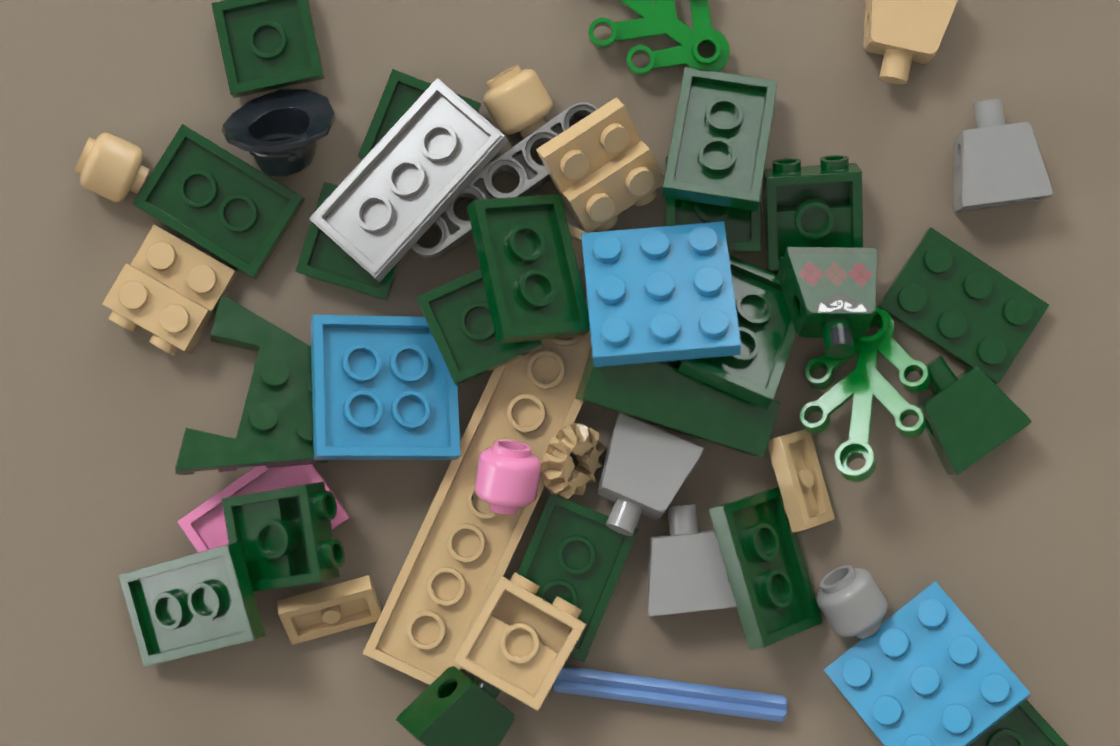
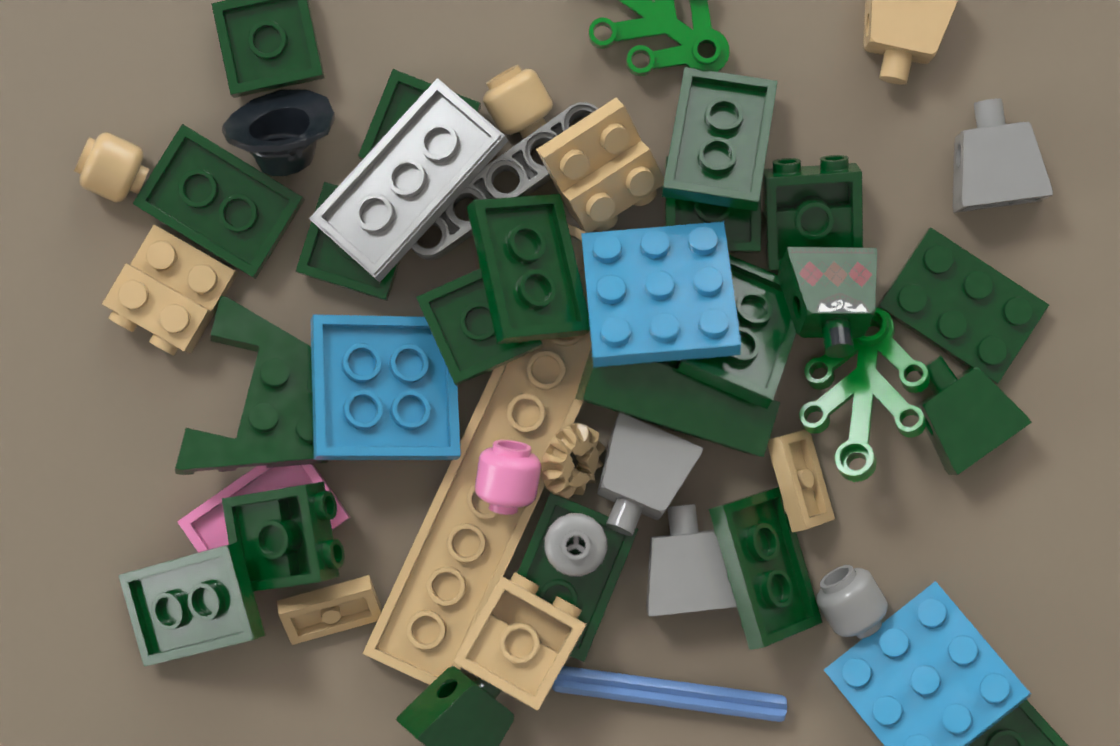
(575, 525): none -> light grey head

